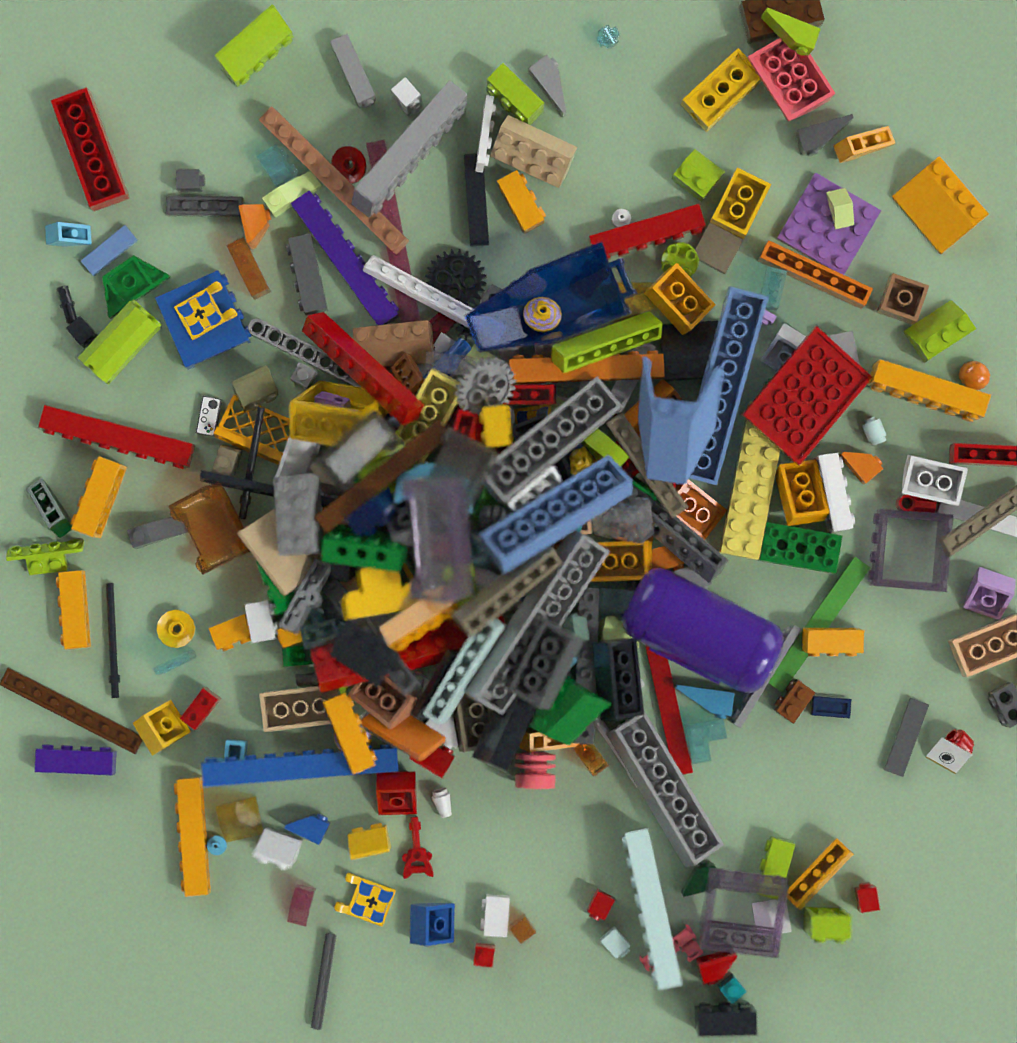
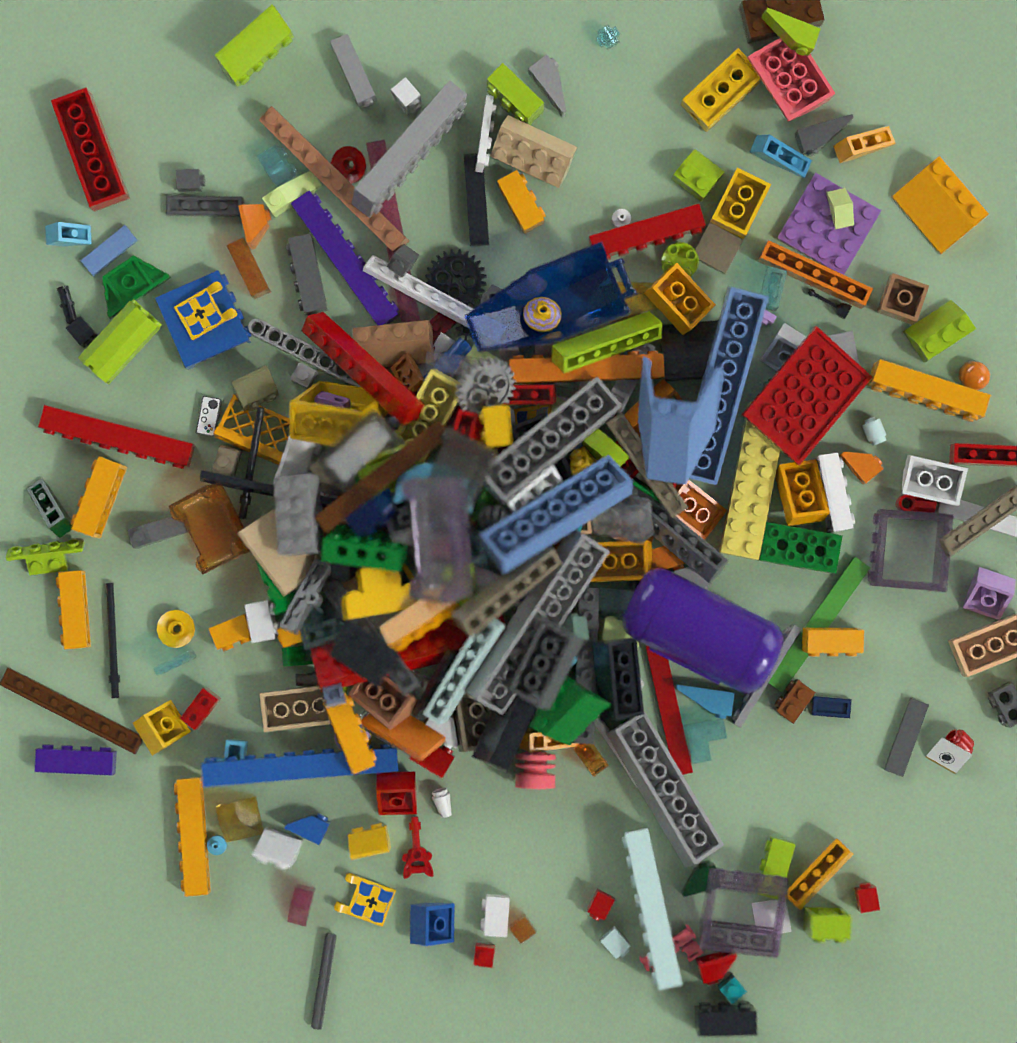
(334, 695): none -> sand blue tile
(403, 260): none -> dark grey brick
(780, 155): none -> dark azure slope
(842, 309): none -> black hinge

